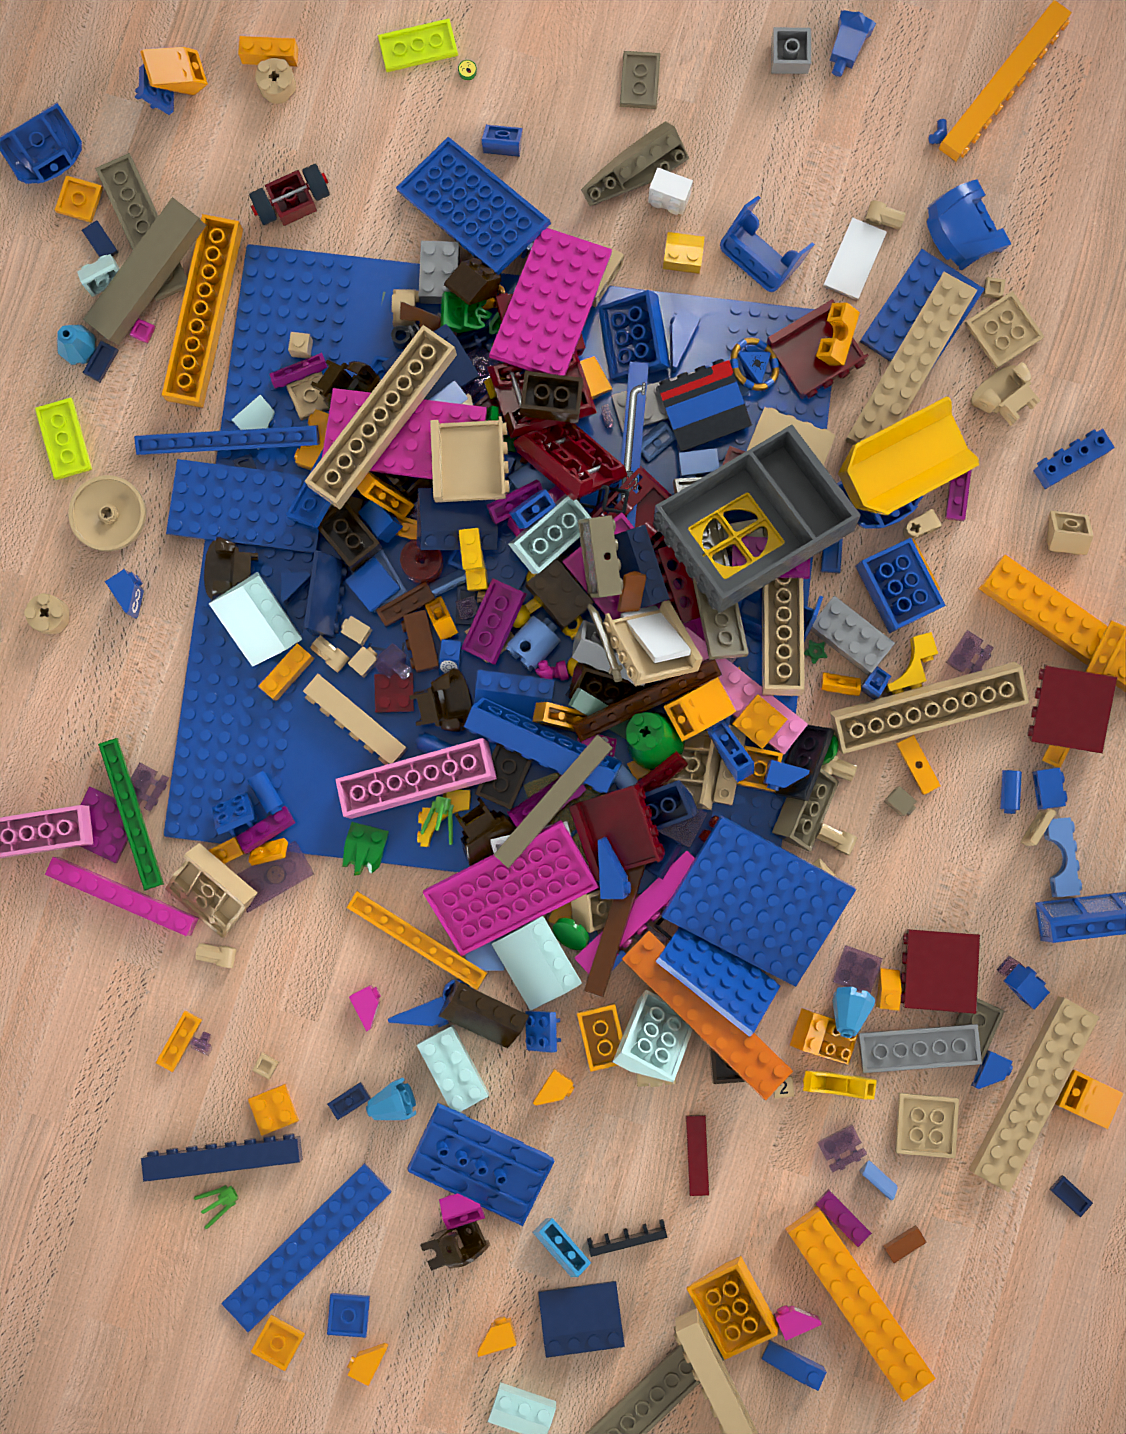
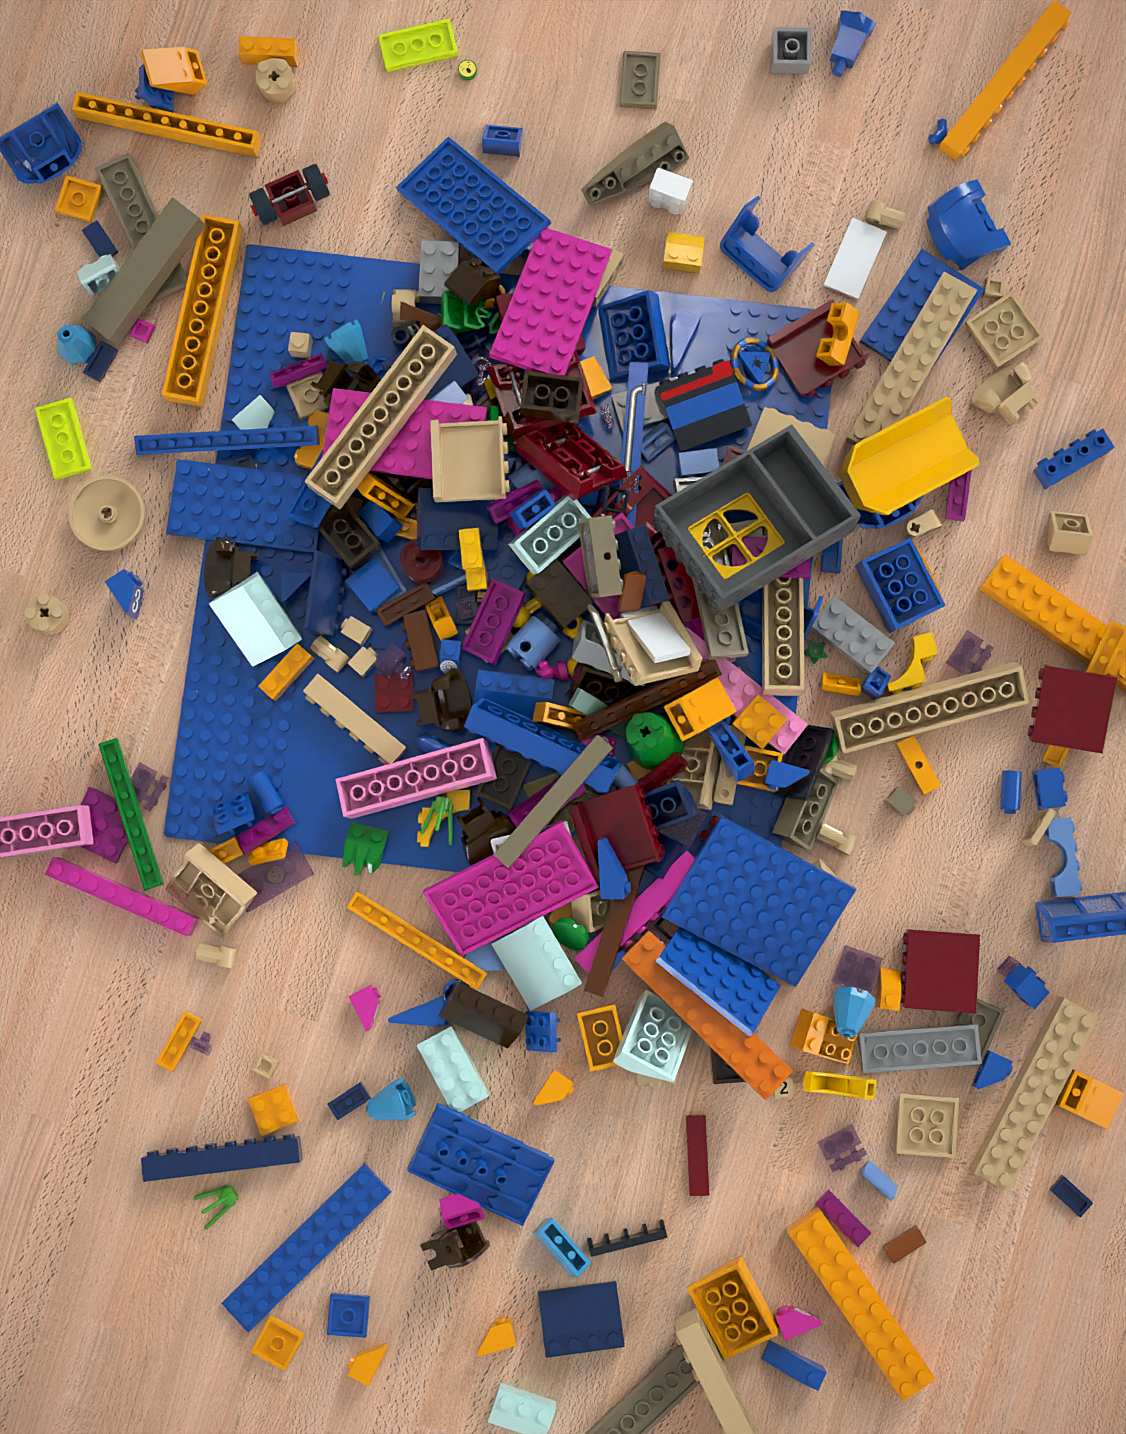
(167, 124): none -> light orange brick
(348, 343): none -> dark azure cone

